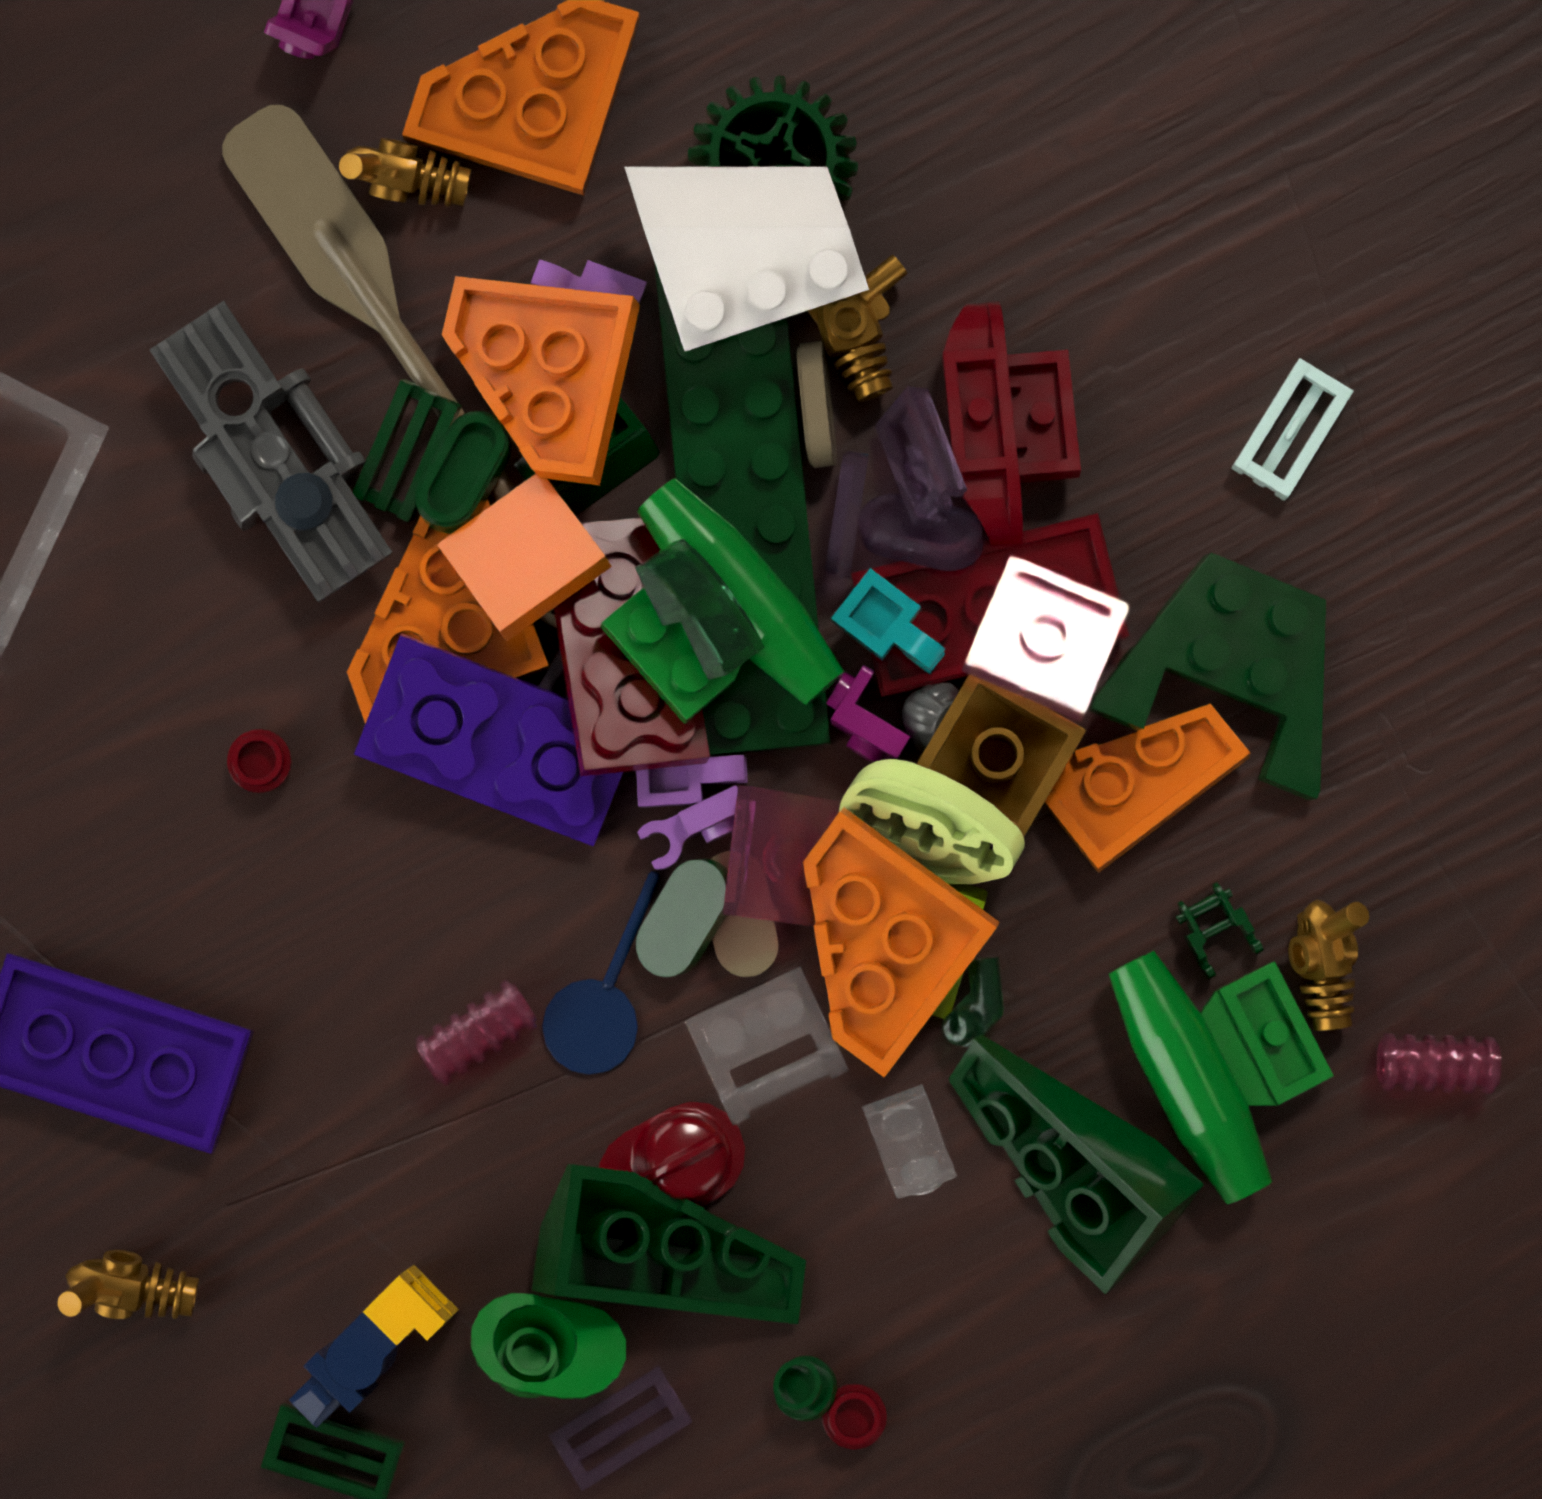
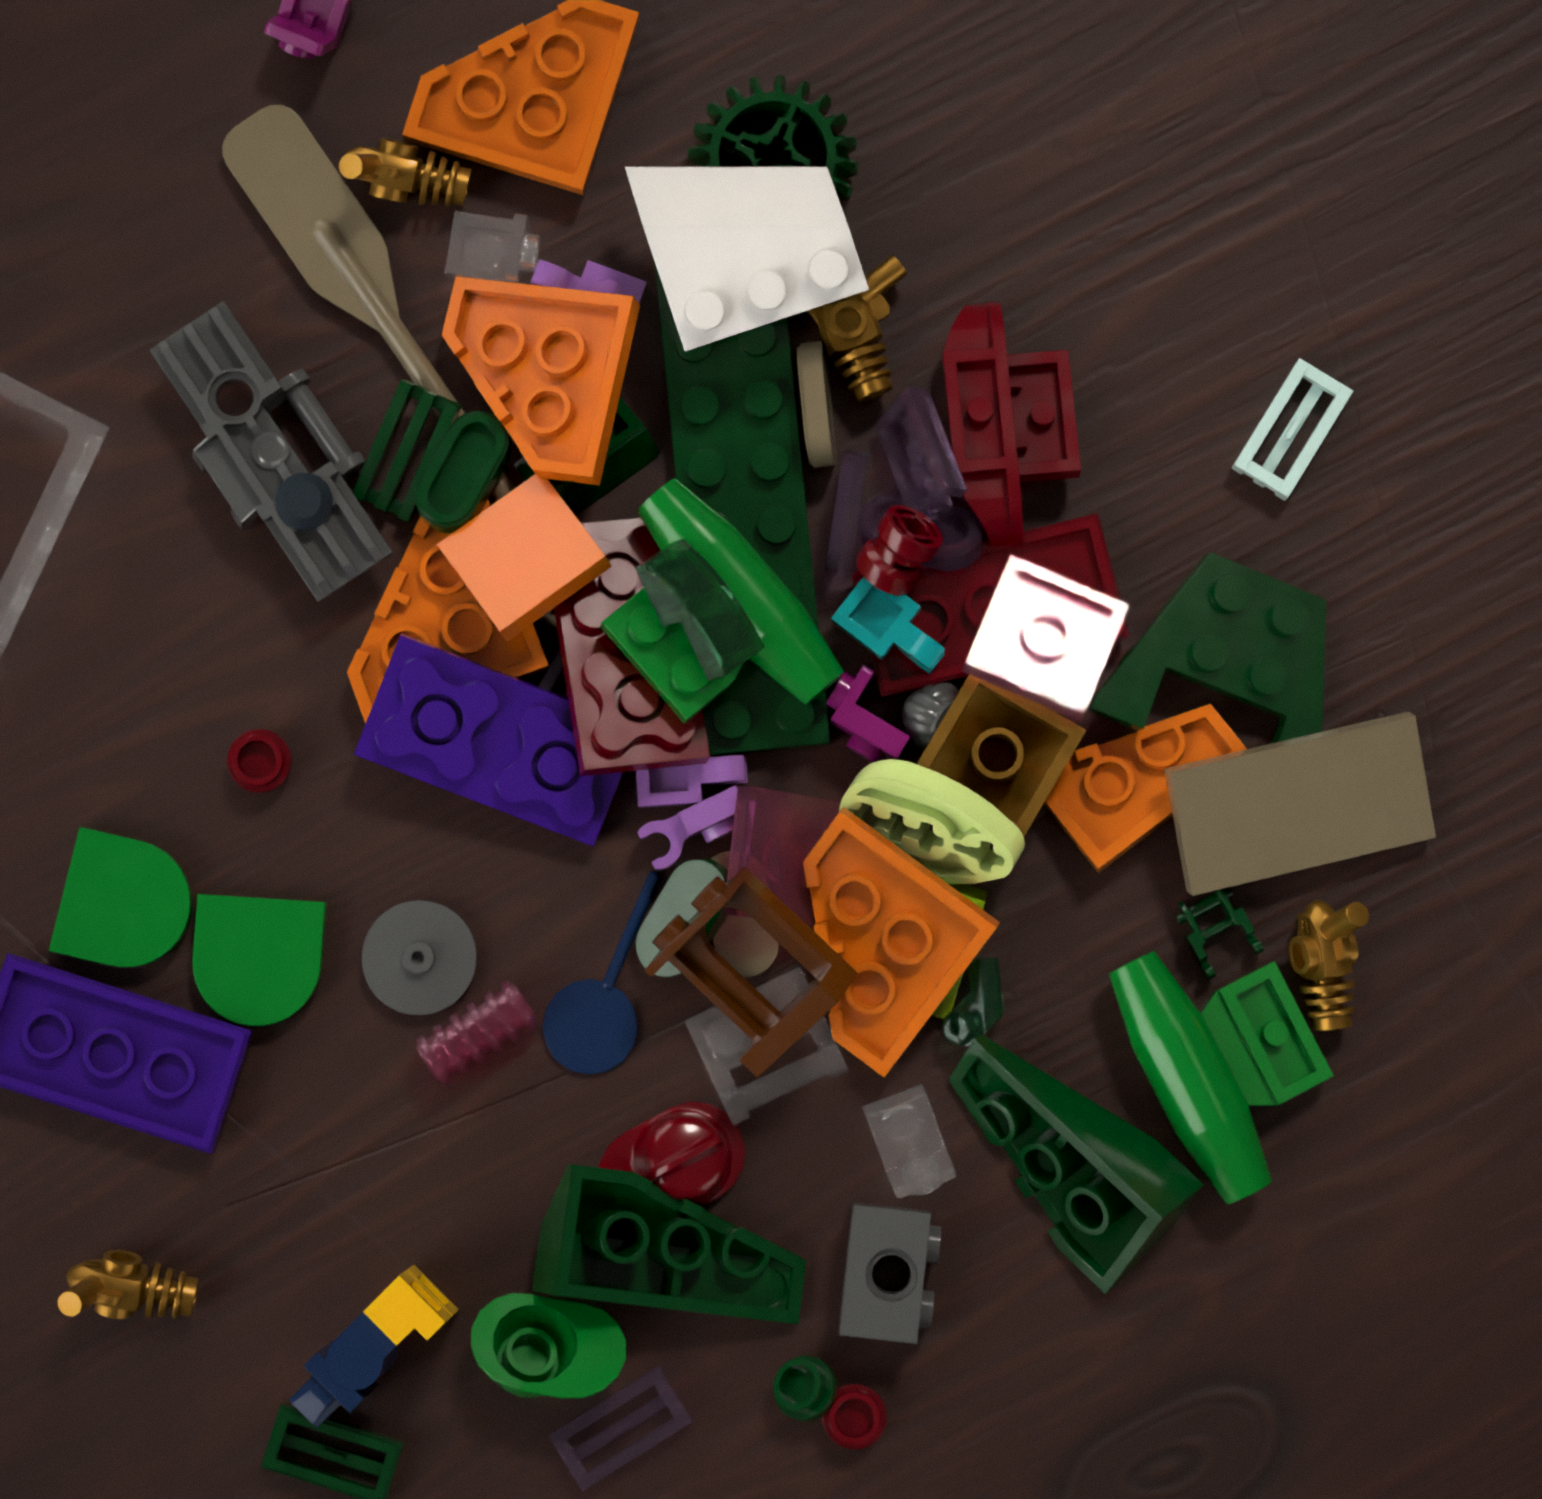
(121, 902): none -> green tile
(258, 956): none -> green tile
(419, 957): none -> dark grey piece
(491, 247): none -> clear bracket
(771, 1030): none -> reddish brown panel
(882, 1313): none -> dark grey brick
(902, 545): none -> dark red wheel
(1300, 803): none -> dark tan tile
(1438, 1063): clear pink piece -> none

